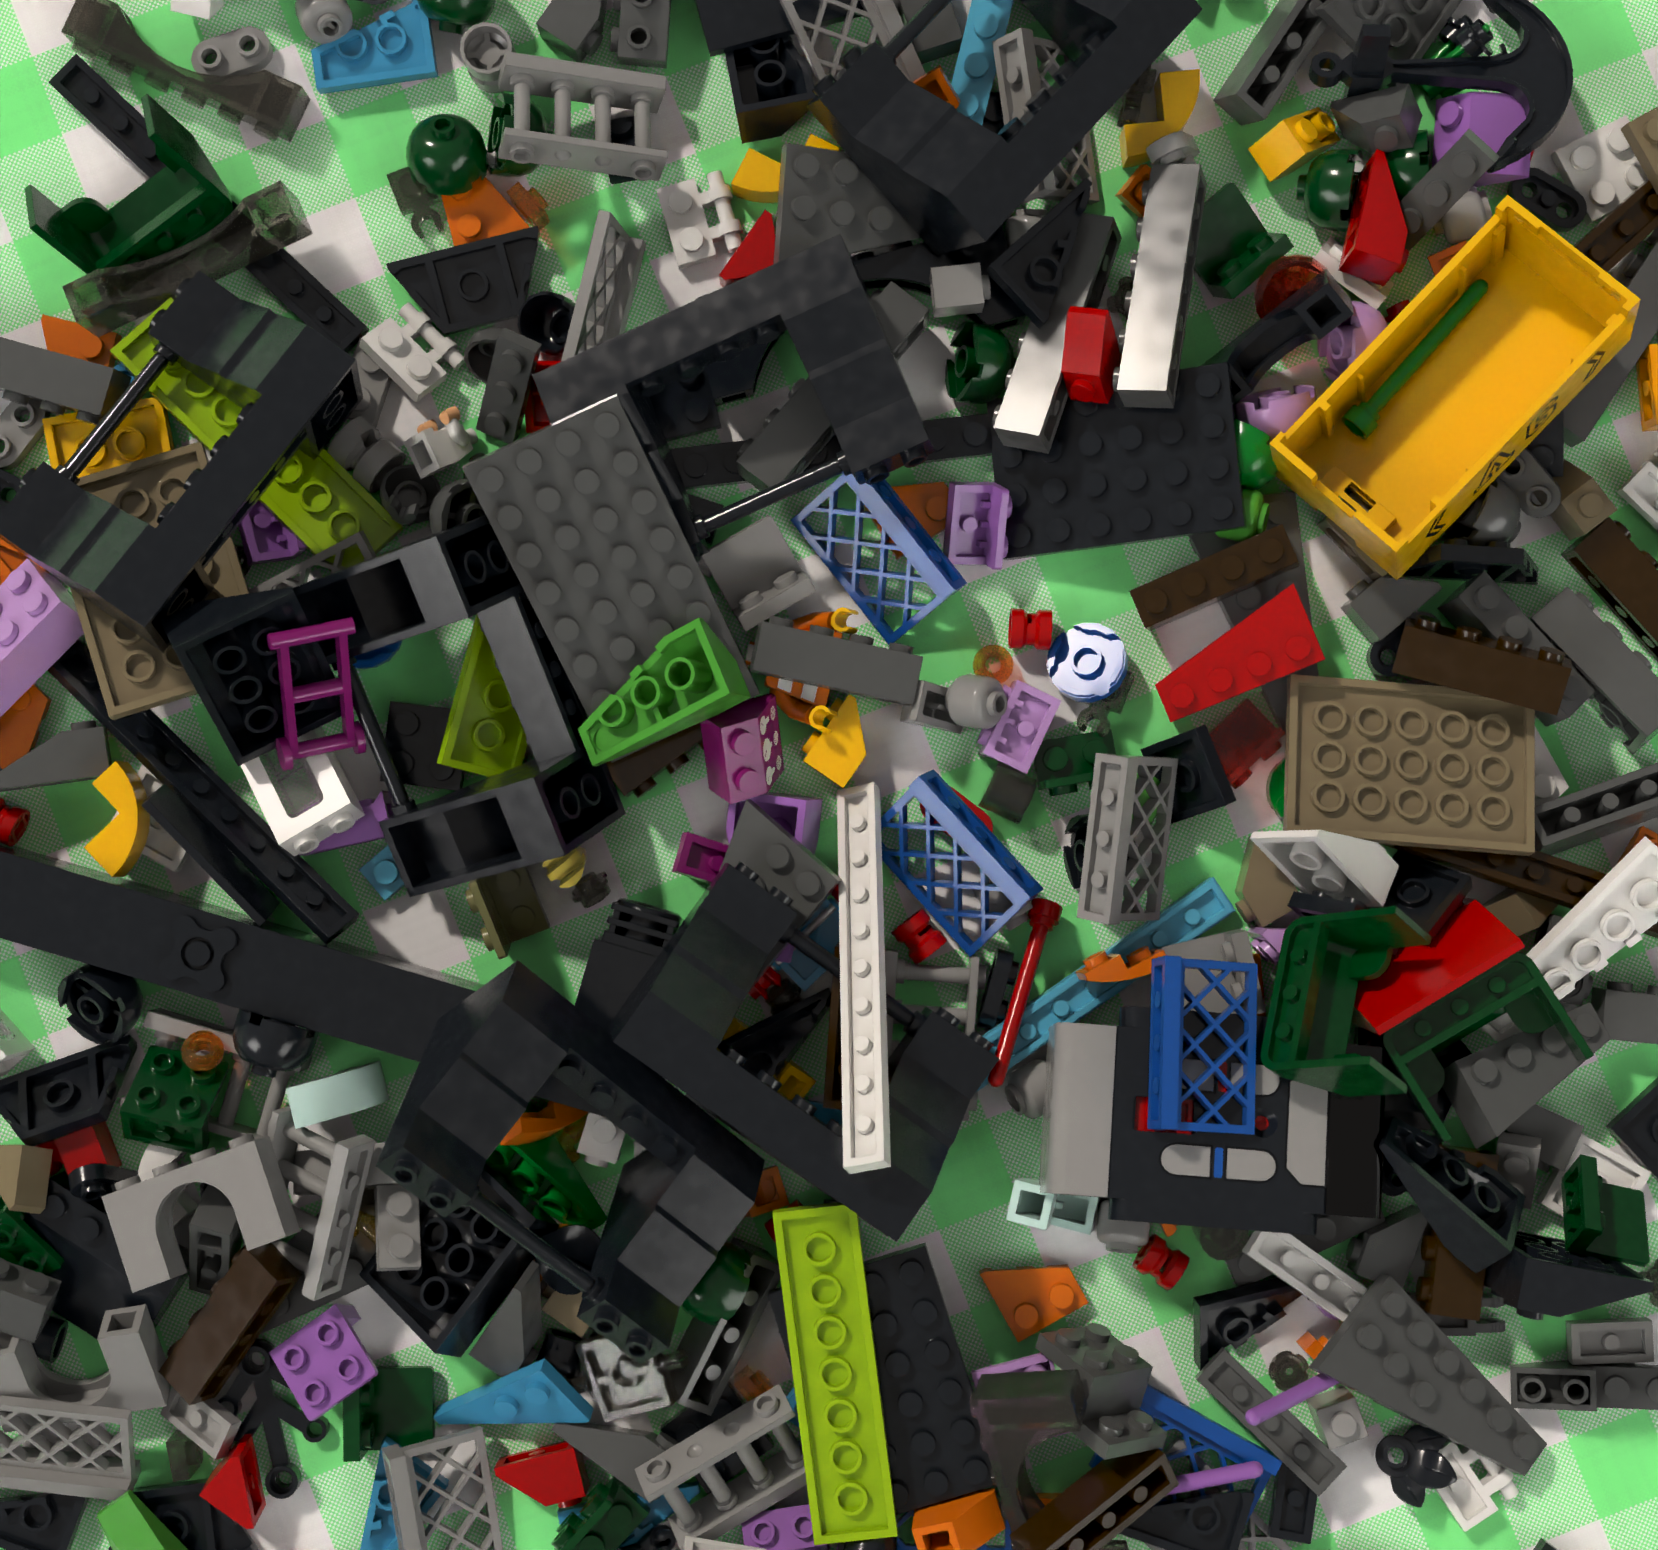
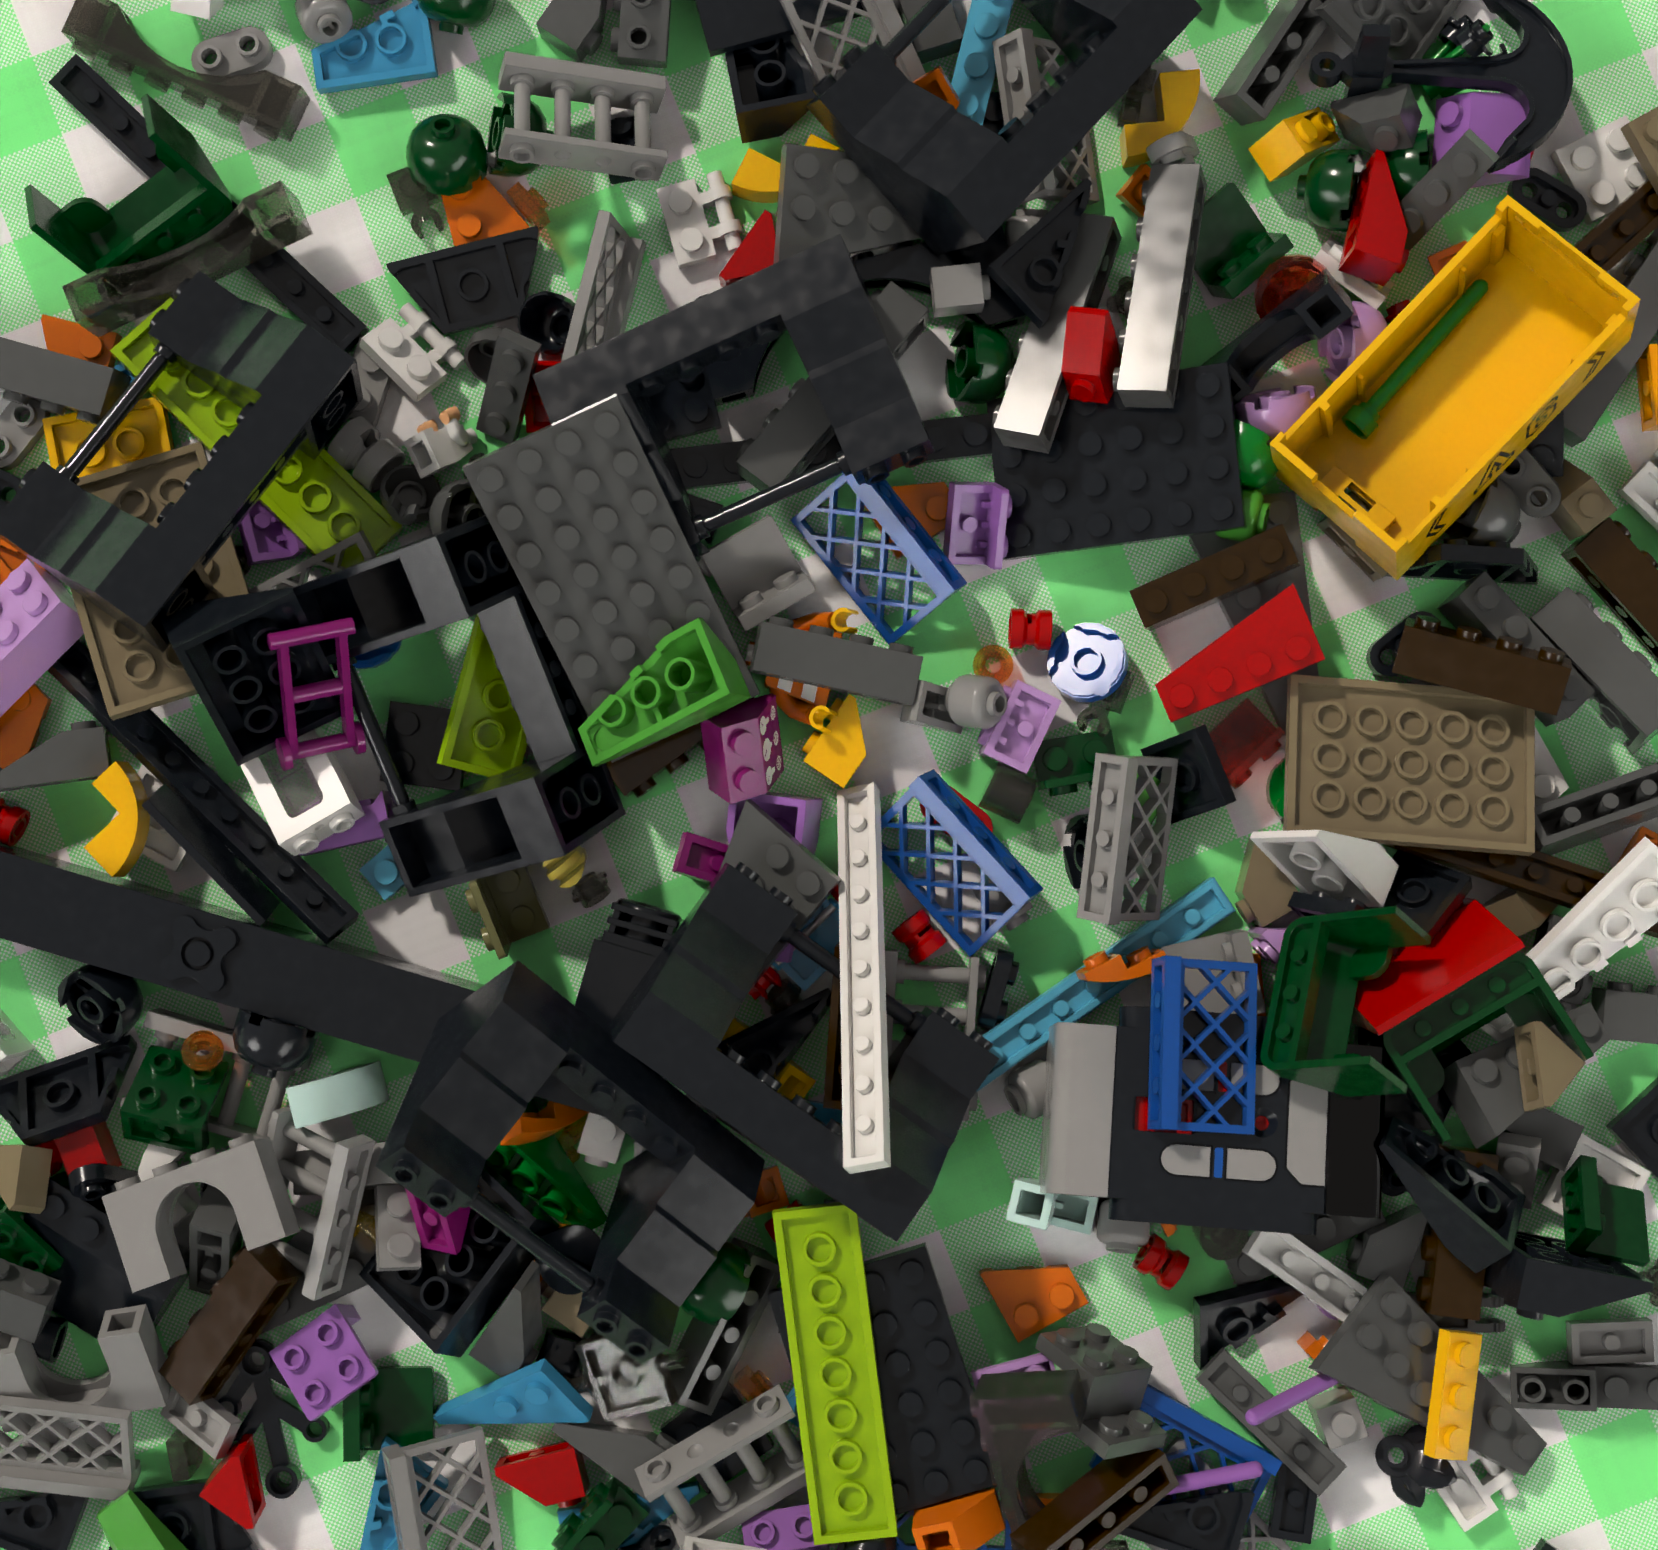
(436, 1231): none -> magenta slope
(483, 53): light grey wheel -> none
(1043, 918): red piece -> none
(1286, 1360): clear smoke plate -> none
(1385, 604): dark grey slope -> none
(1453, 1395): none -> yellow plate
(1465, 217): light grey head -> none
(1544, 1065): none -> dark tan slope

